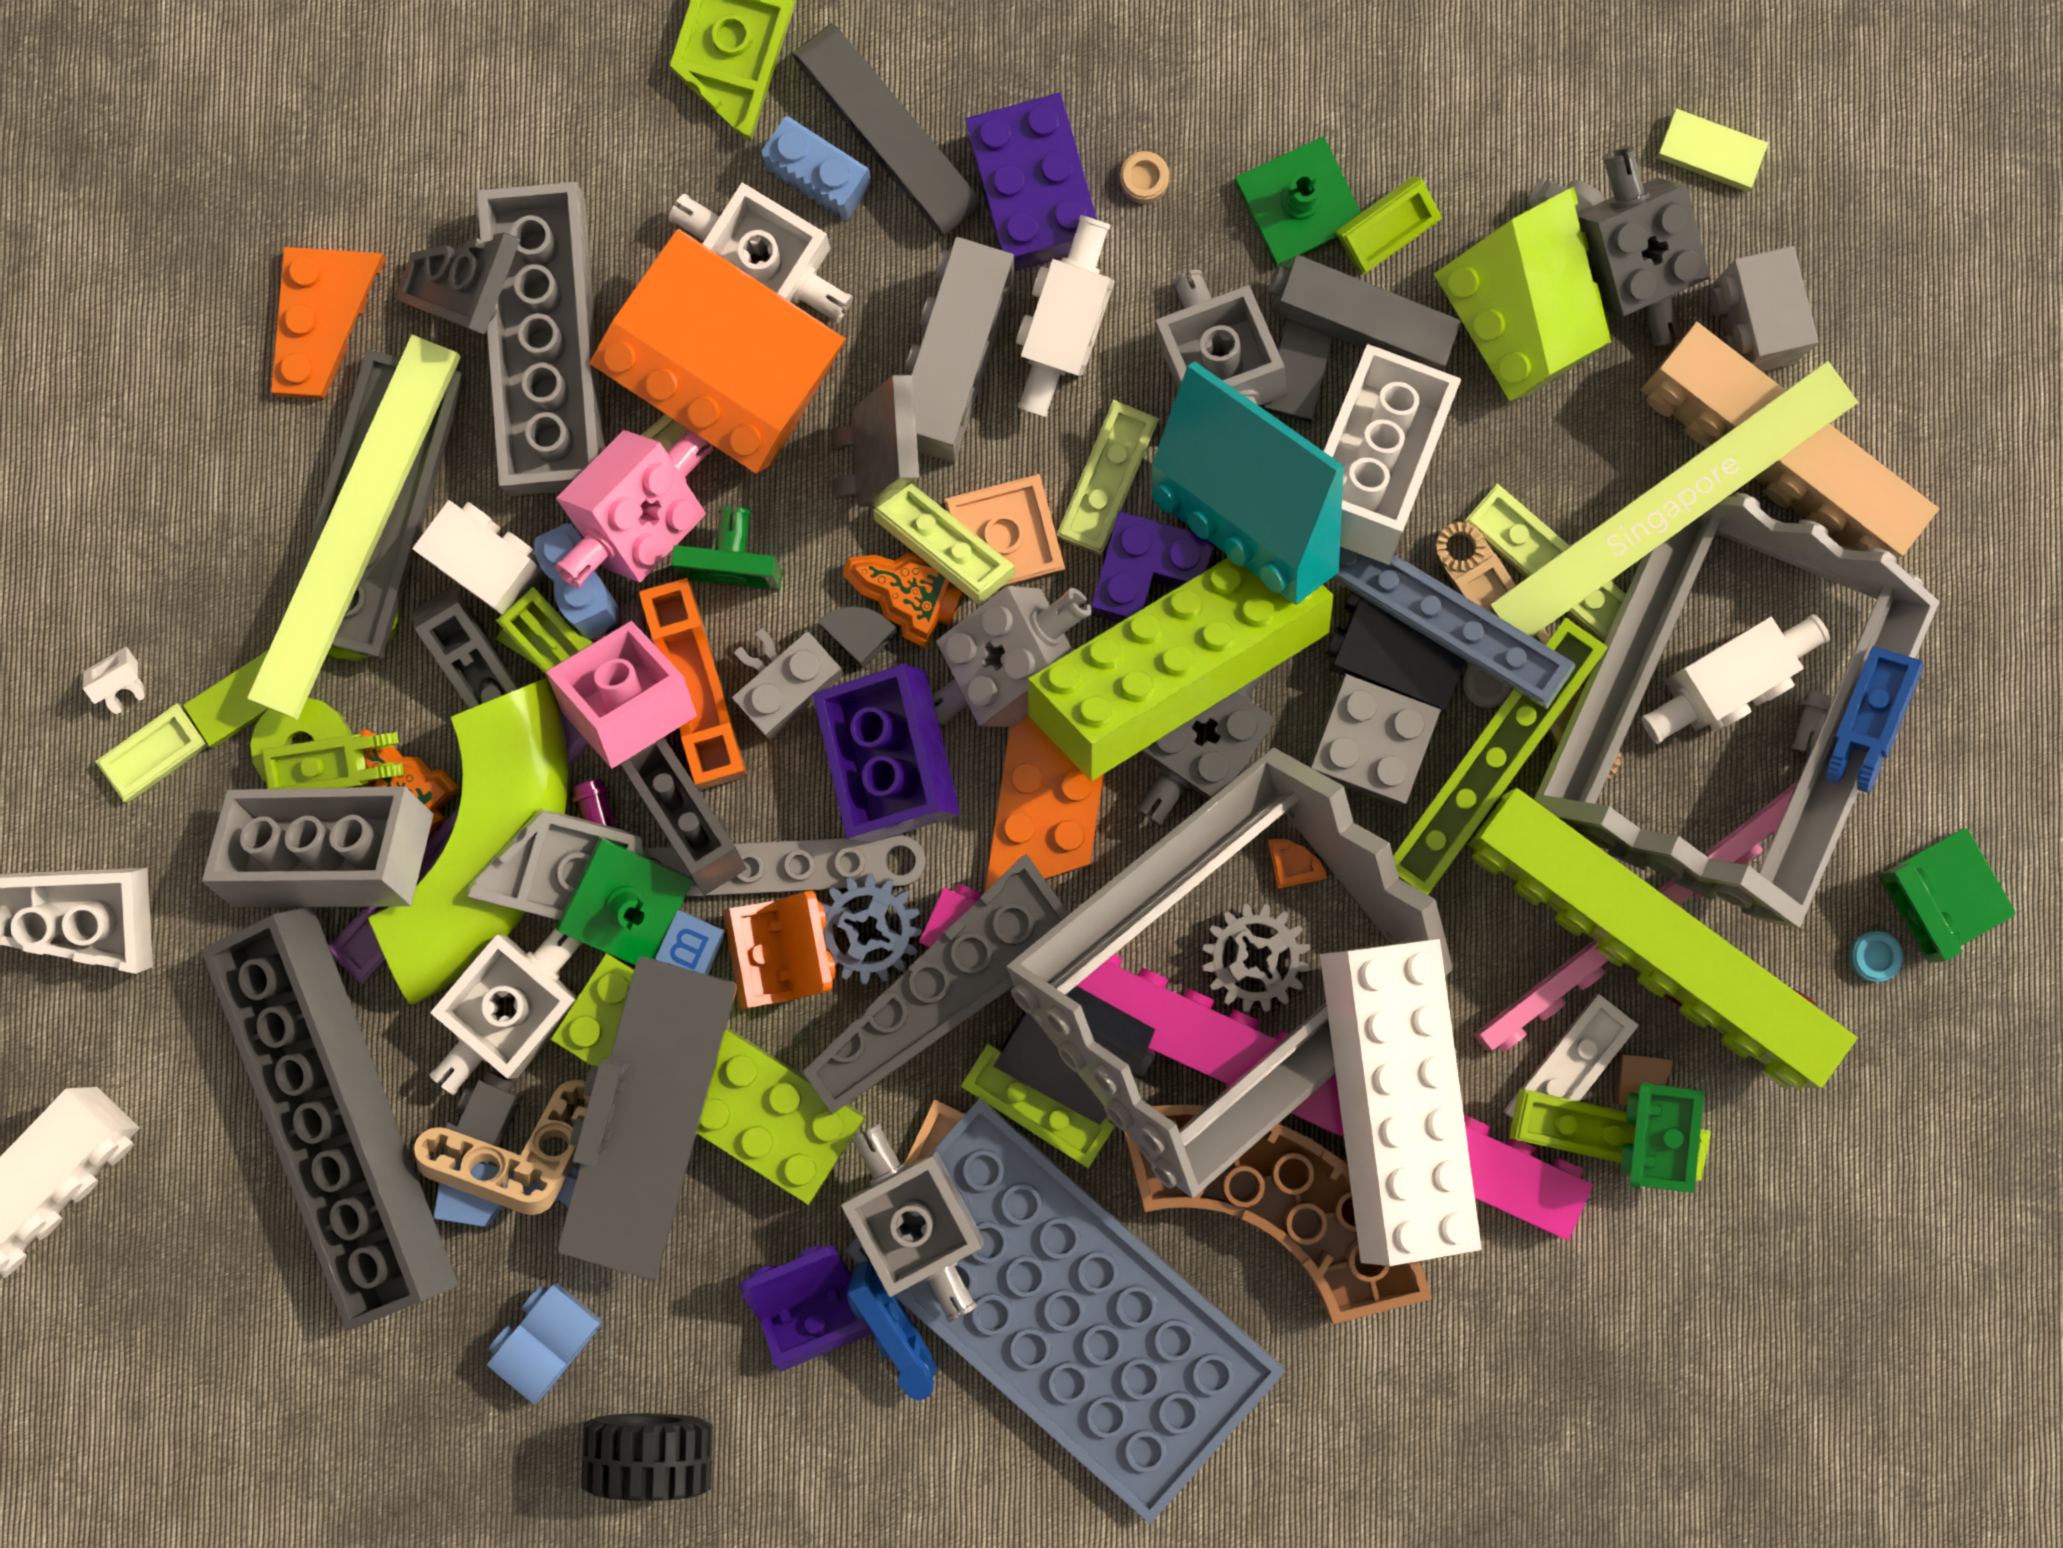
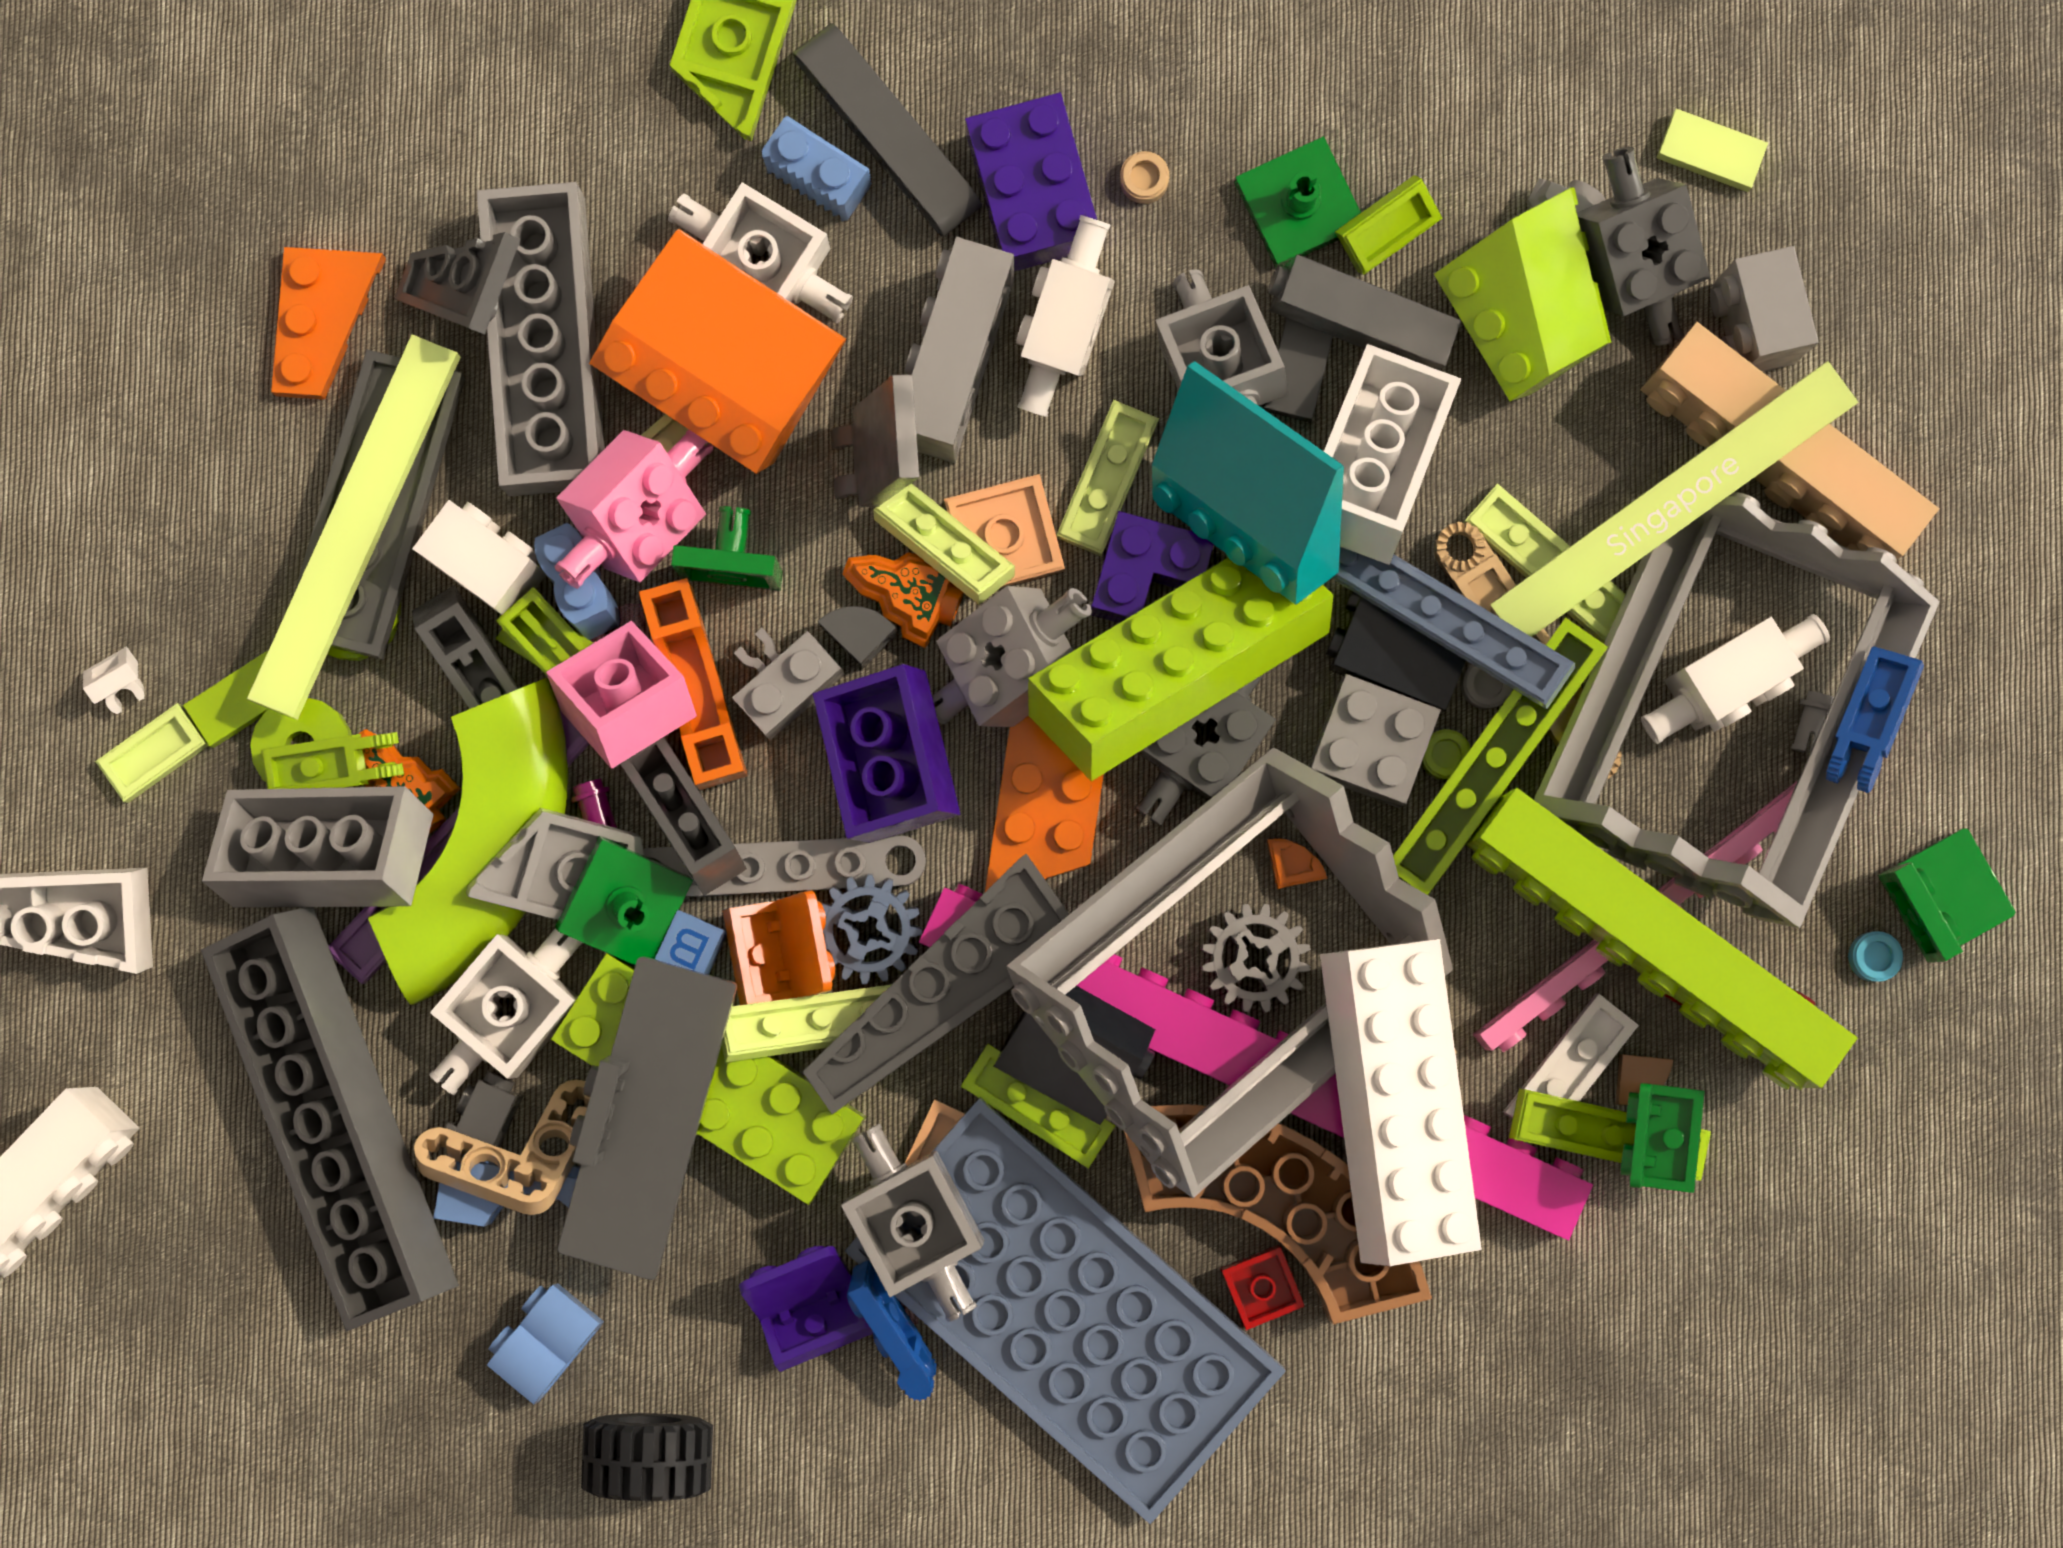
(793, 1023): none -> yellowish green tile
(1262, 1287): none -> red piece
(1444, 753): none -> lime tile

